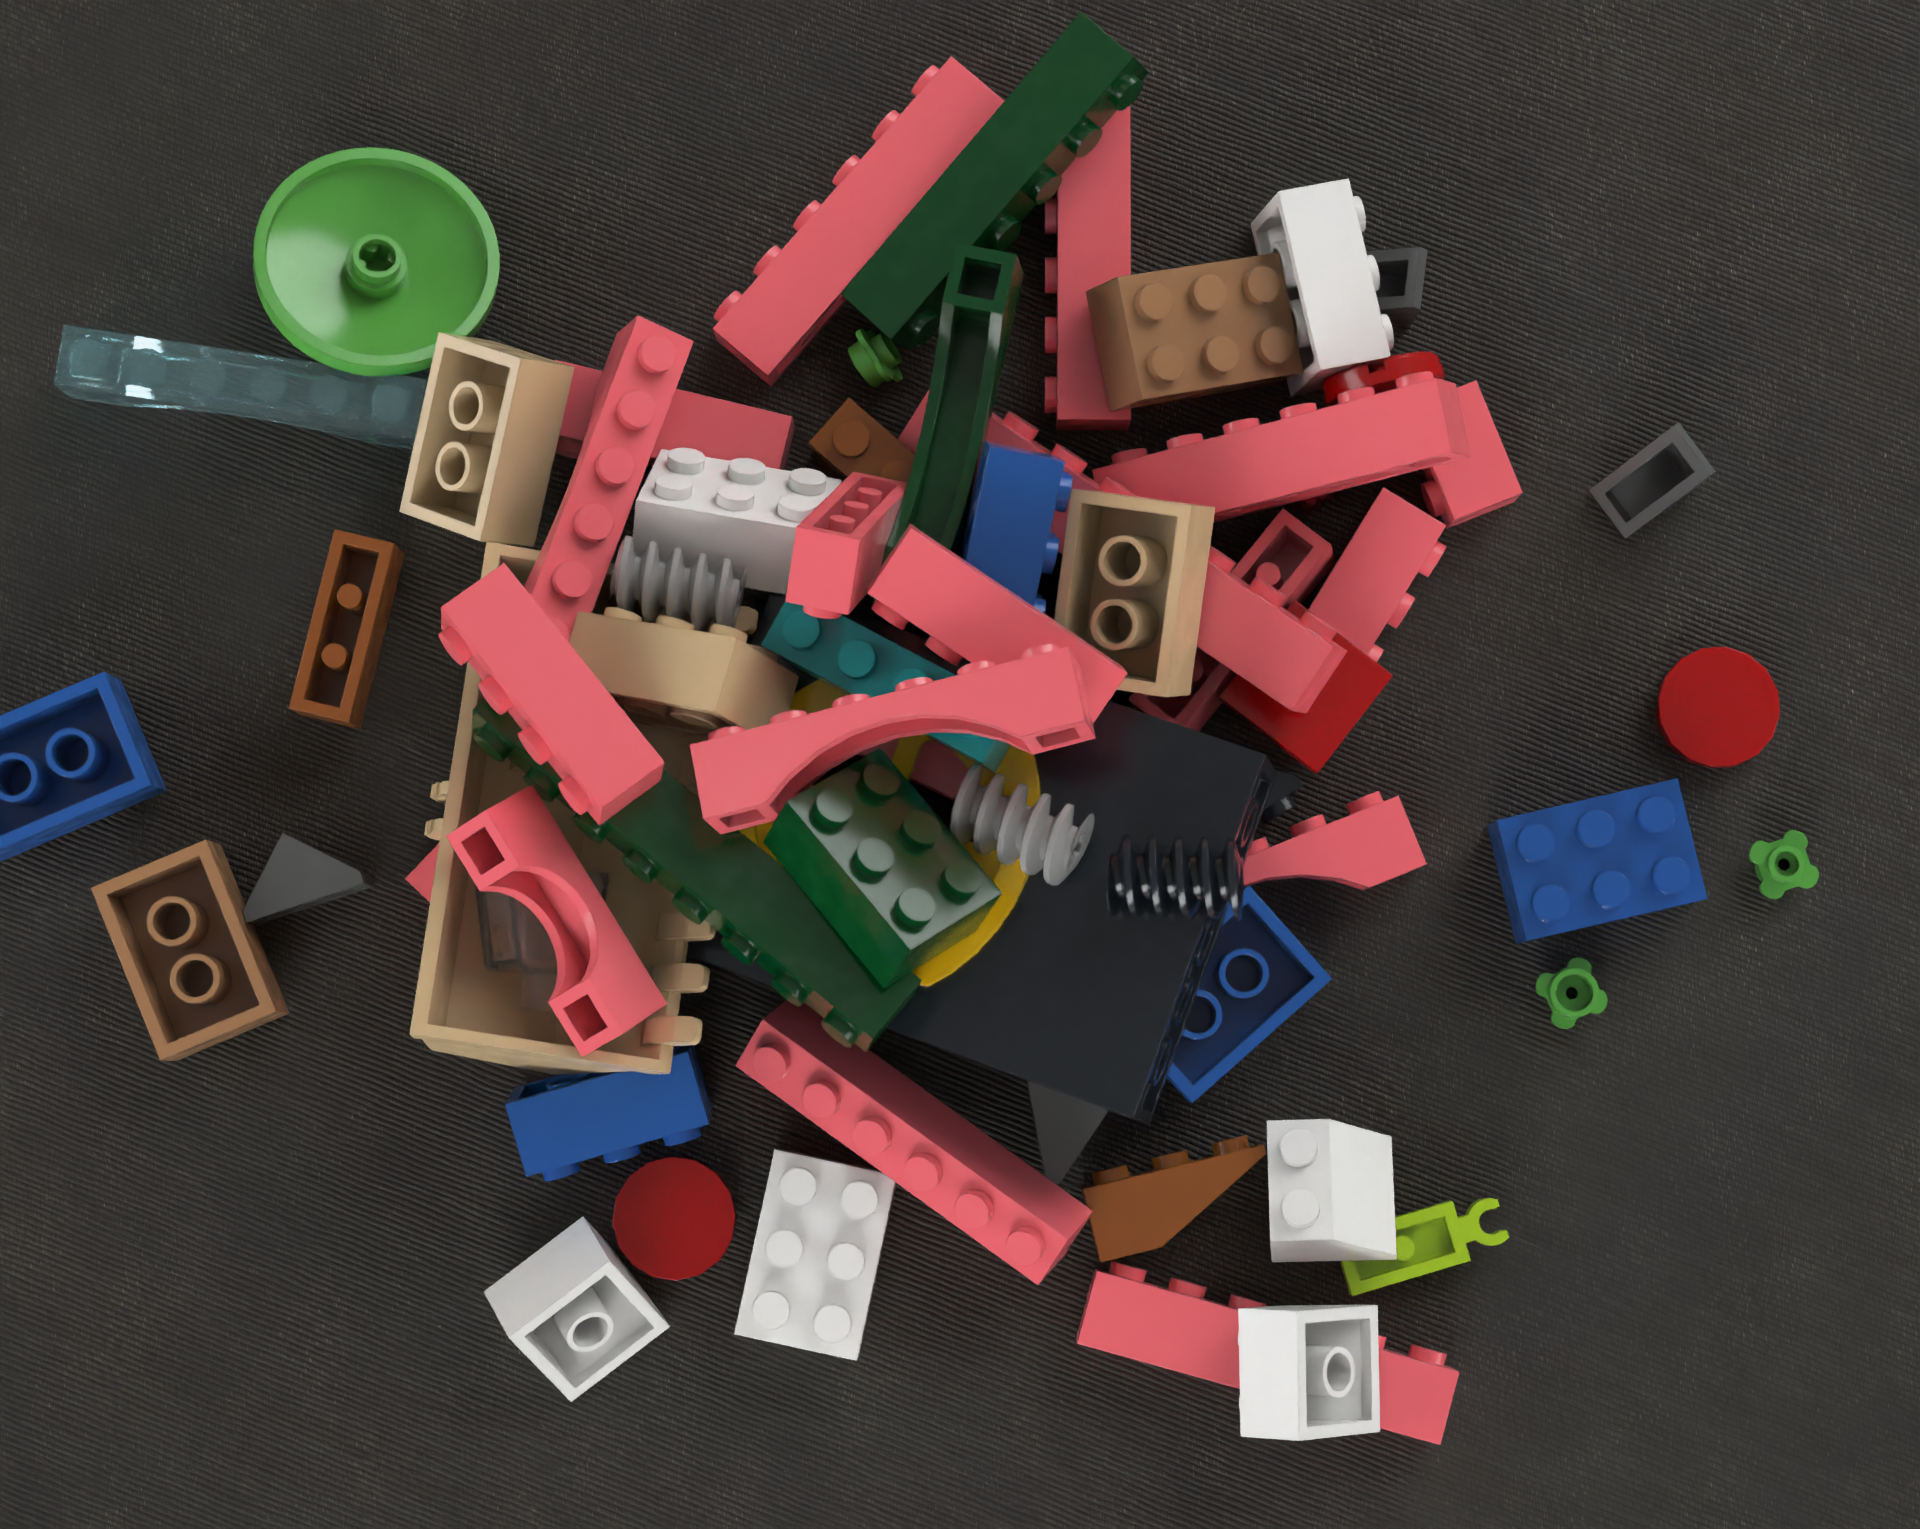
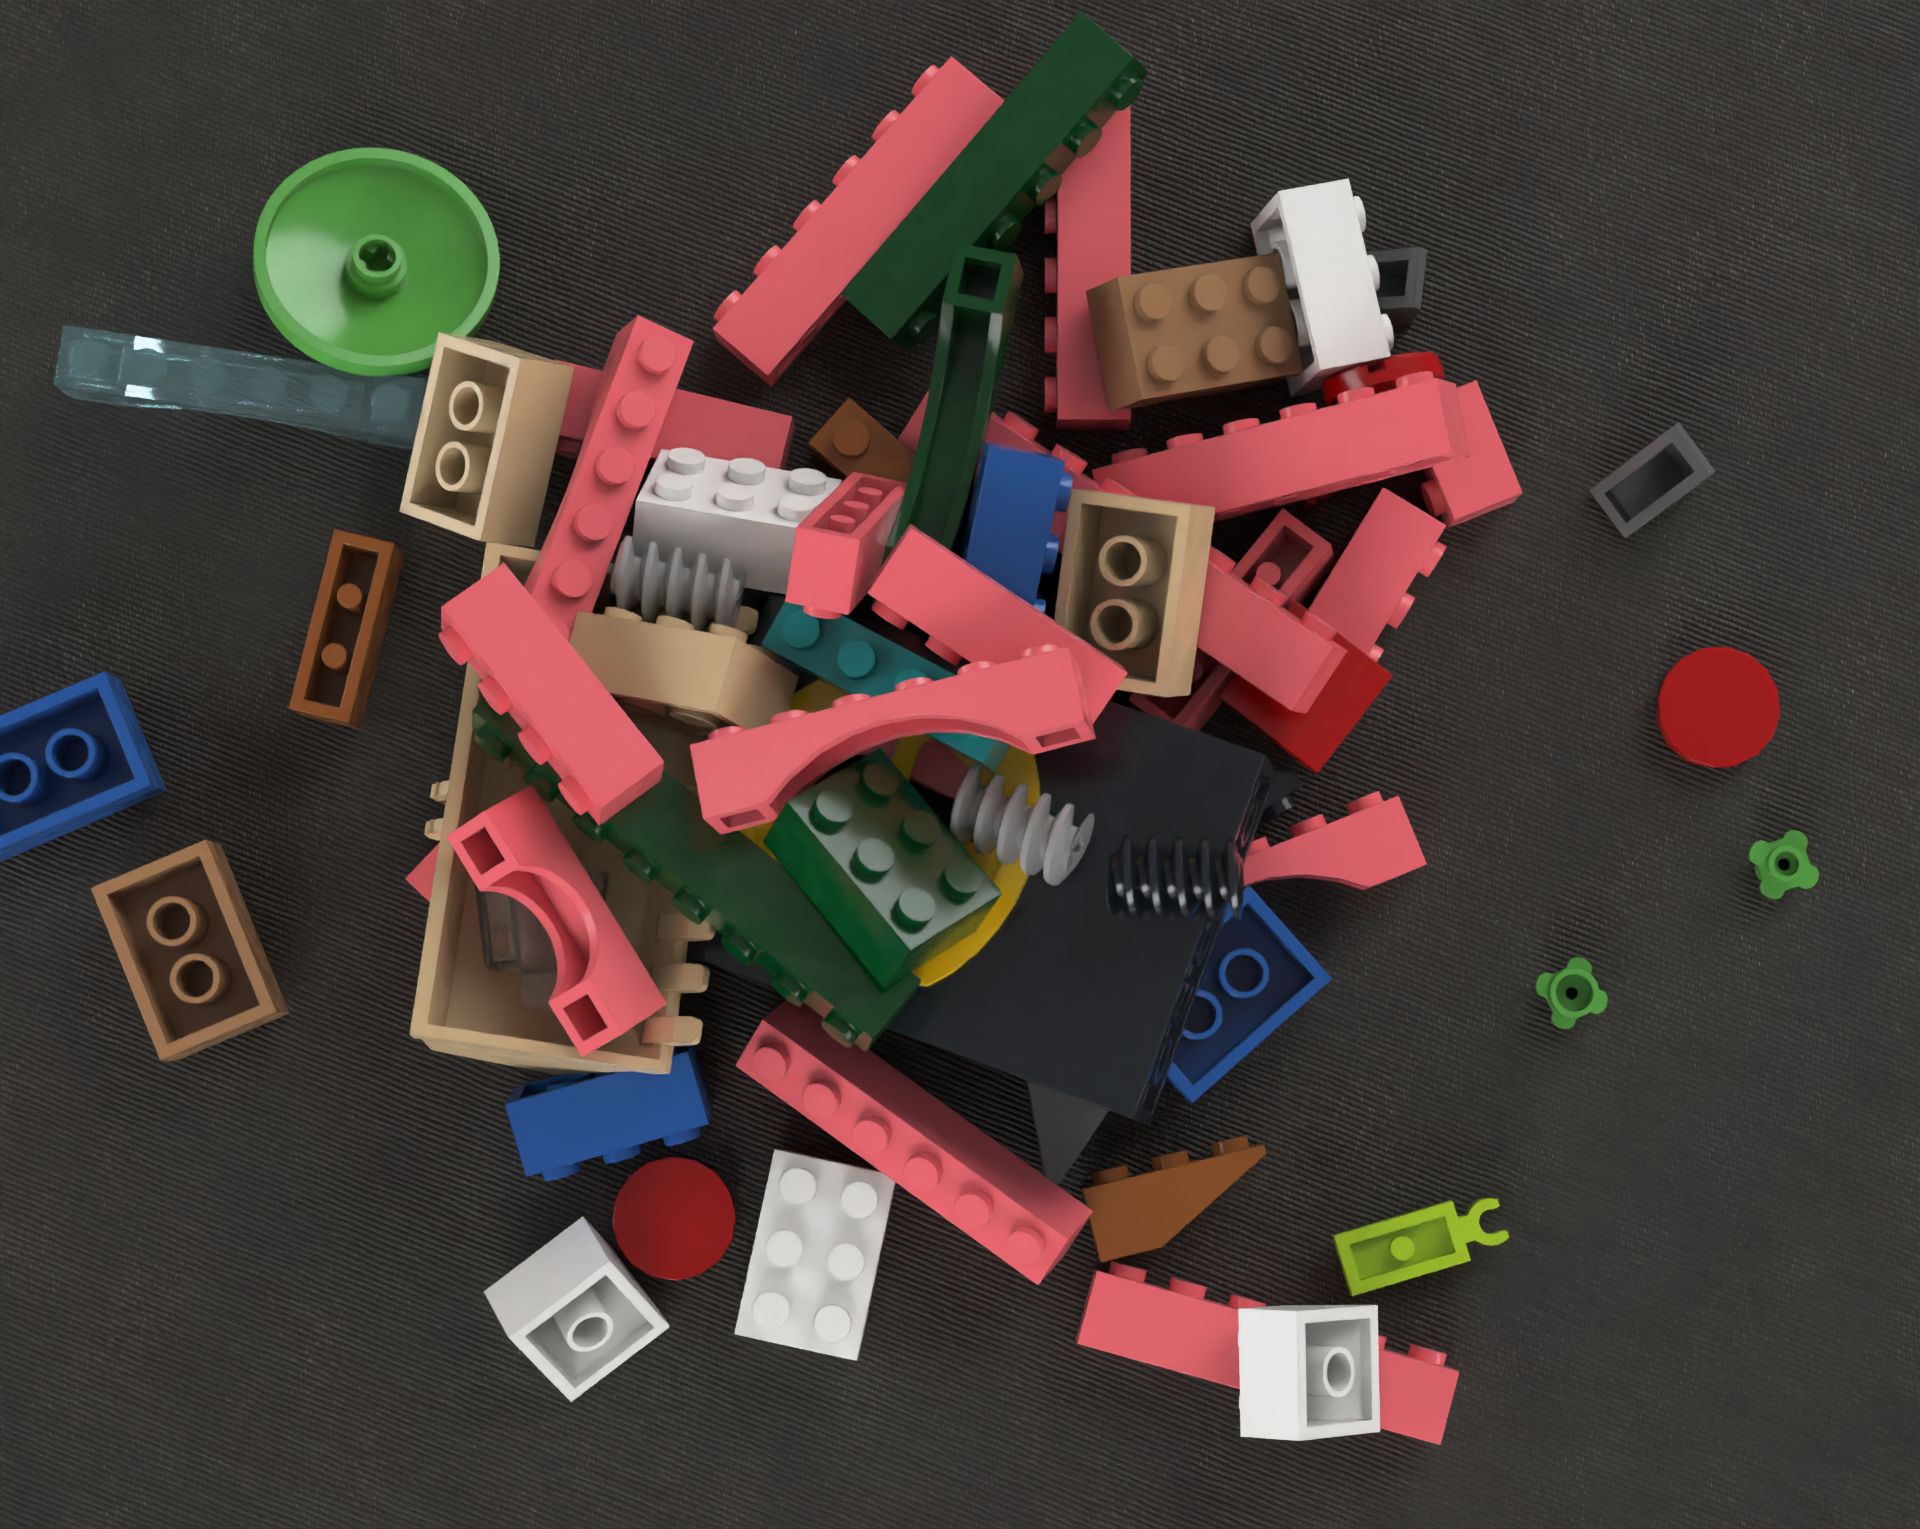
(300, 879): dark grey slope -> none
(875, 357): bright green plate -> none
(1329, 1192): white slope -> none
(1596, 861): blue brick -> none

